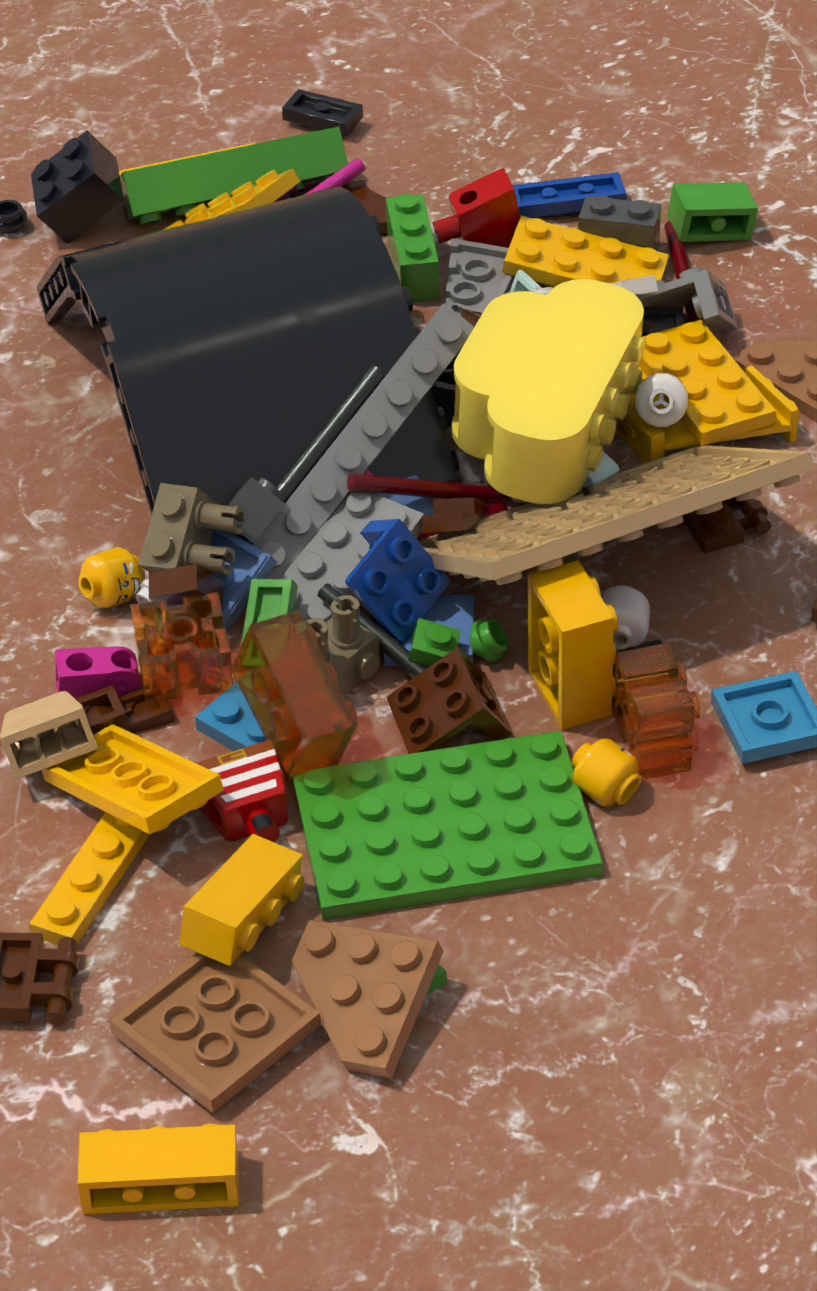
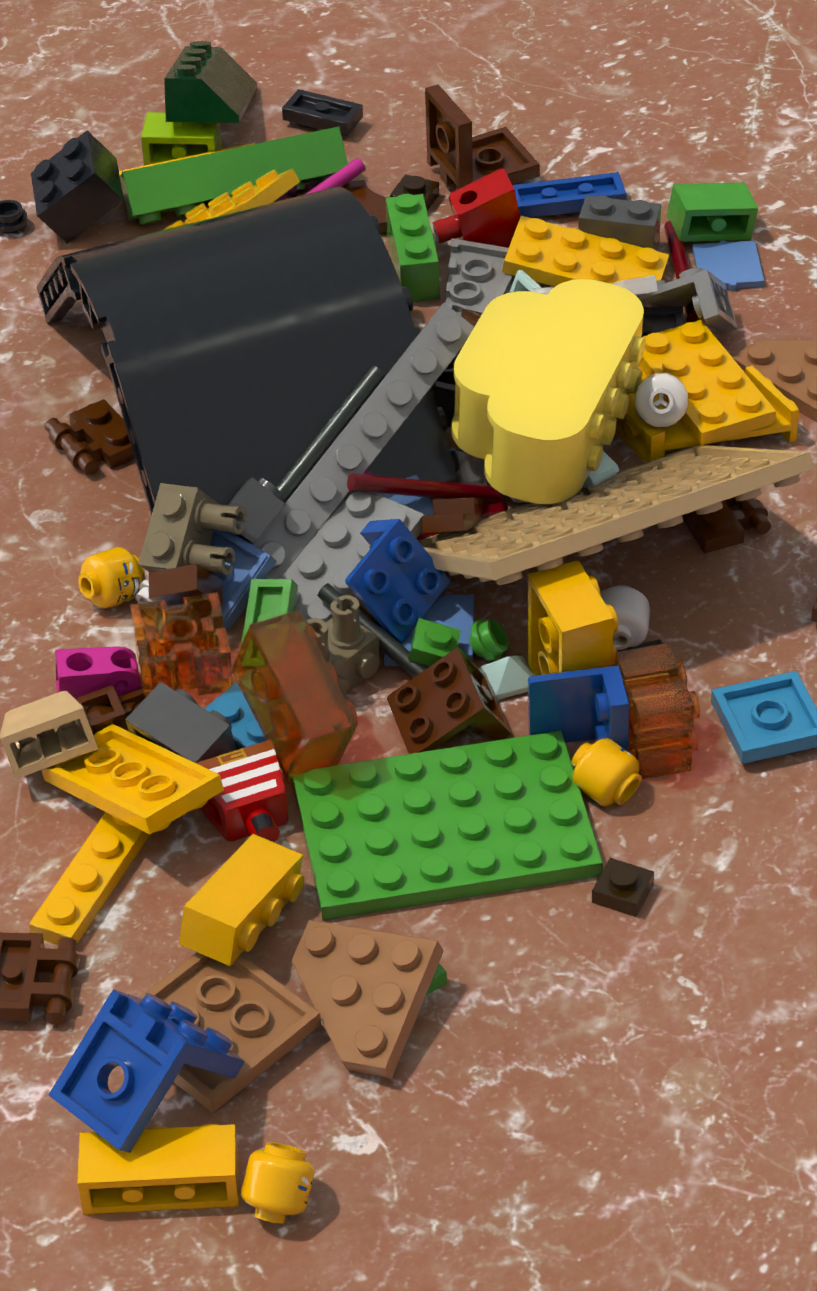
(102, 431): none -> reddish brown plate
(151, 1047): none -> blue bracket
(176, 140): none -> lime brick
(181, 725): none -> dark grey brick
(207, 86): none -> dark green slope
(277, 1182): none -> yellow head
(417, 185): none -> dark brown plate
(466, 157): none -> reddish brown bracket
(508, 676): none -> light aqua slope
(580, 704): none -> blue bracket
(623, 887): none -> dark brown plate
(731, 262): none -> medium blue piece

